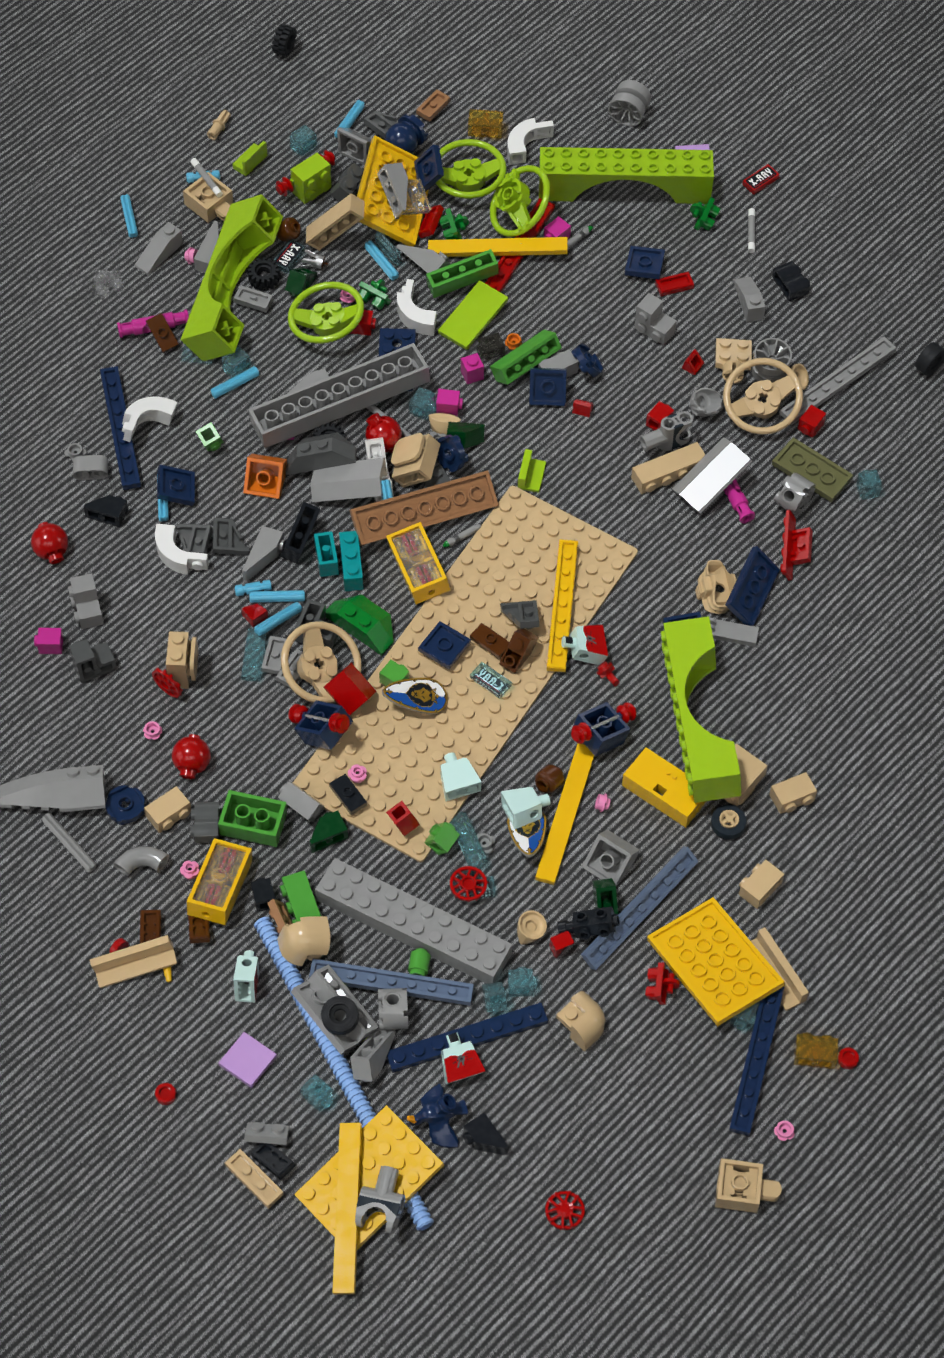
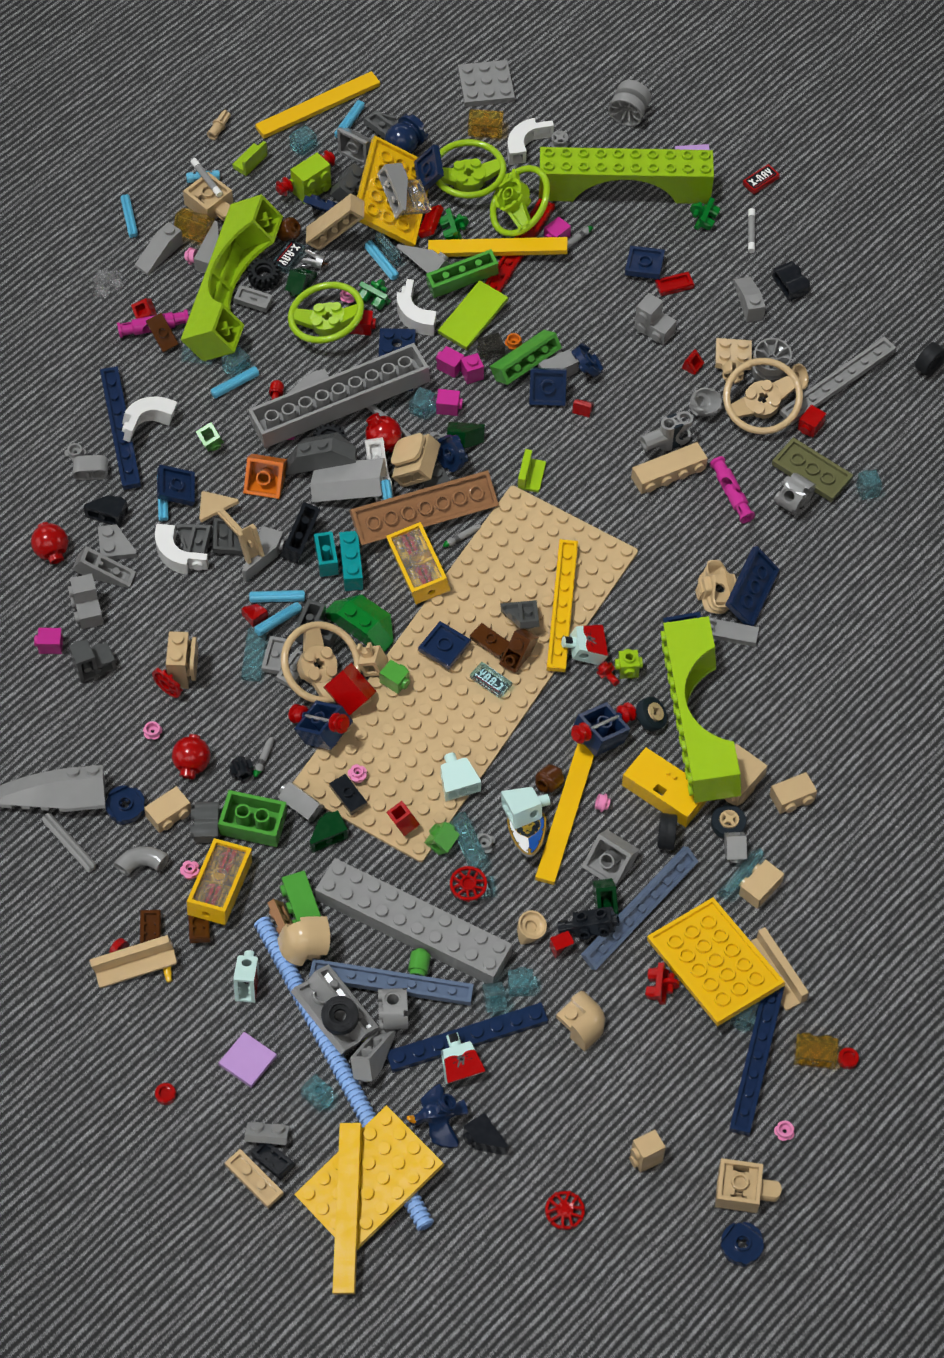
(103, 568): none -> light grey slope
(114, 543): none -> light grey wing
(144, 308): none -> red slope
(193, 224): none -> clear yellow brick
(216, 504): none -> tan piece
(241, 768): none -> black gear
(254, 586): medium azure axle -> none
(262, 893): black brick -> none
(263, 757): none -> light grey piece
(276, 389): none -> red cylinder
(284, 40): black tyre -> none
(317, 105): none -> yellow tile
(318, 203): none -> dark blue plate
(371, 659): none -> tan brick
(381, 1200): light grey connector -> none
(417, 694): shield -> none
(433, 105): medium nougat plate -> none
(440, 421): tan piece -> none
(449, 361): none -> dark pink brick
(486, 83): none -> light grey plate
(559, 139): none -> light grey wheel
(628, 664): none -> lime brick
(647, 1151): none -> tan brick
(651, 713): none -> black wheel
(657, 414): red brick -> none
(667, 831): none -> black tyre
(712, 475): slope -> none
(735, 846): none -> light grey brick
(738, 1255): none -> dark blue plate
(740, 873): none -> clear light blue tile
(796, 545): red bracket -> none

